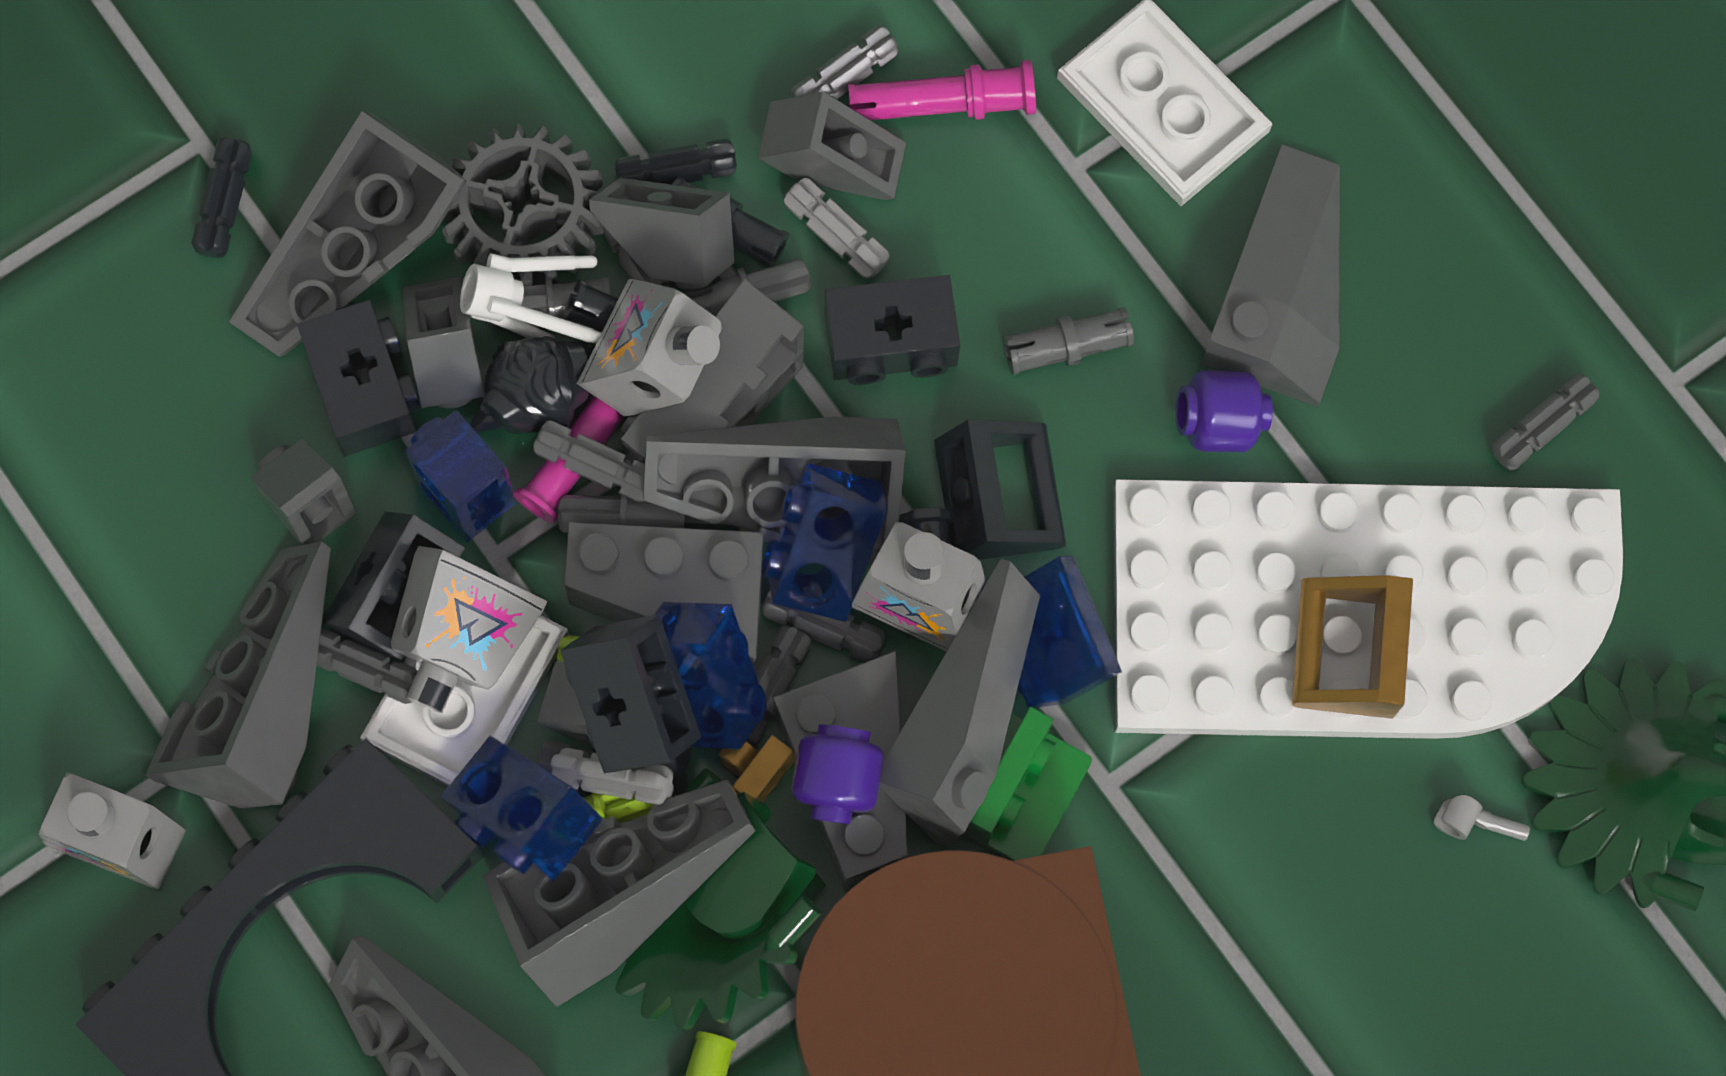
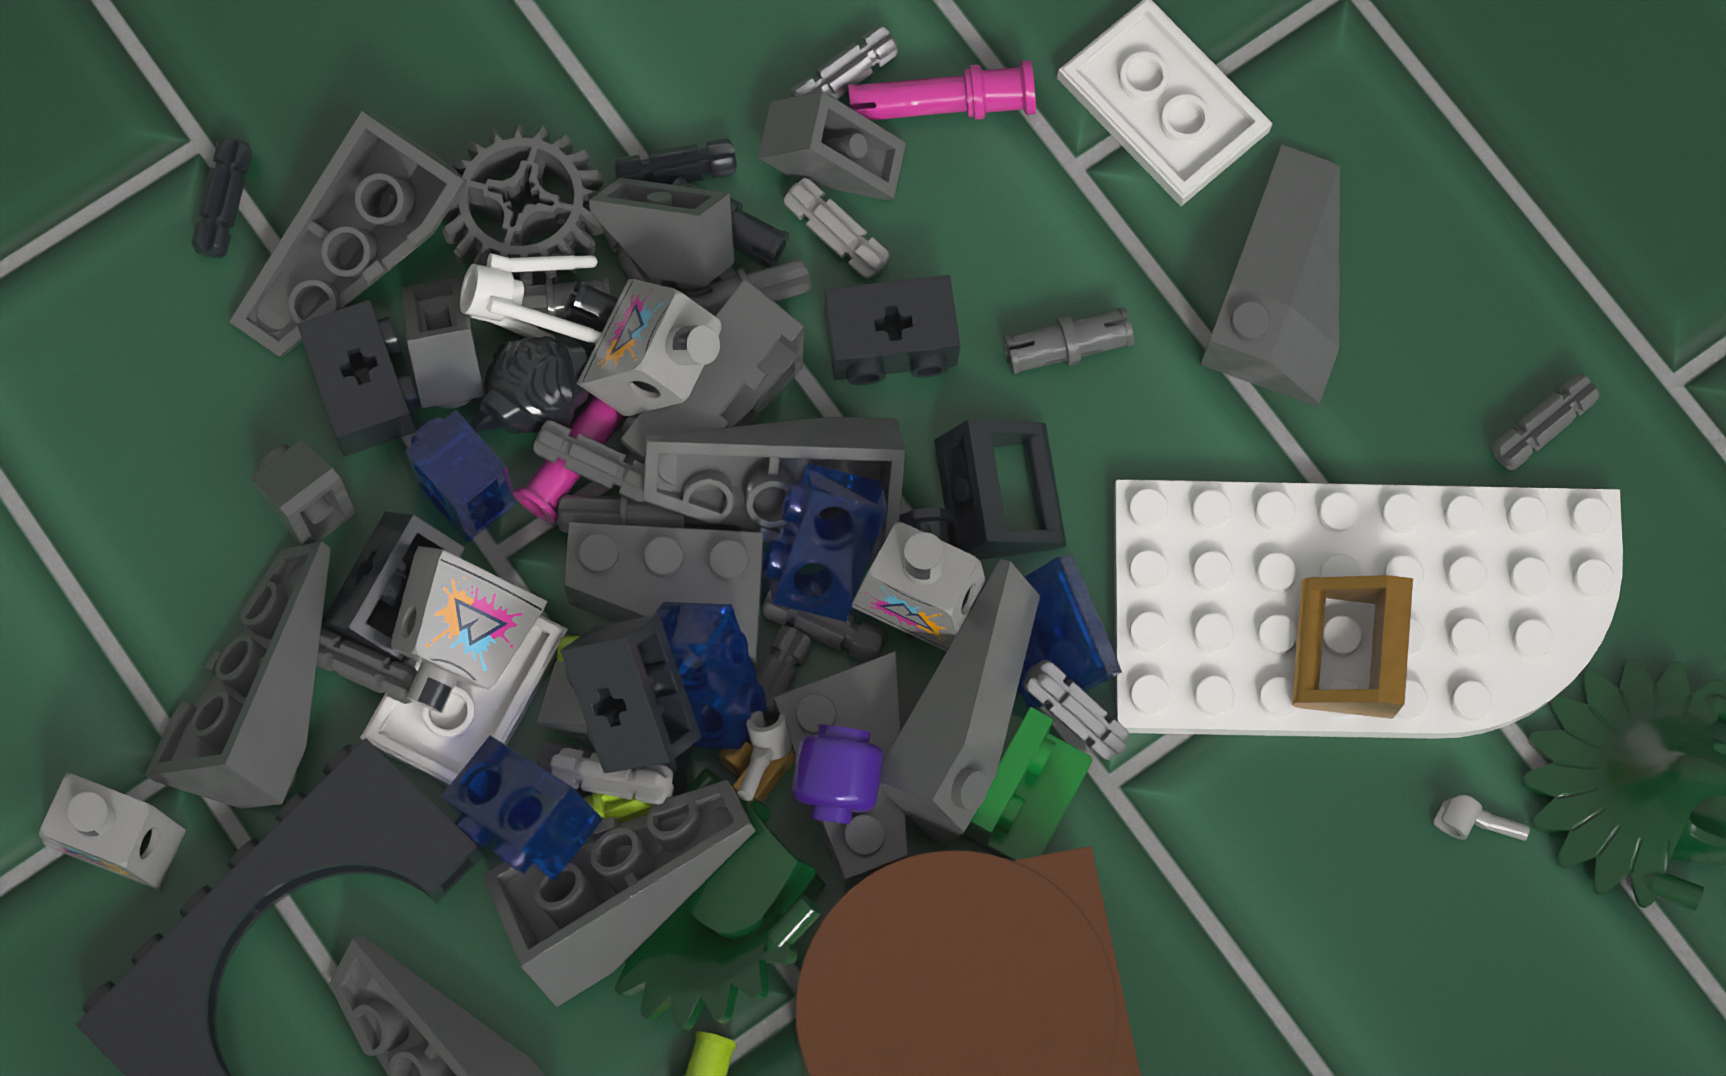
(768, 745): none -> light grey hand
(1076, 709): none -> axle
(1222, 411): dark purple head -> none

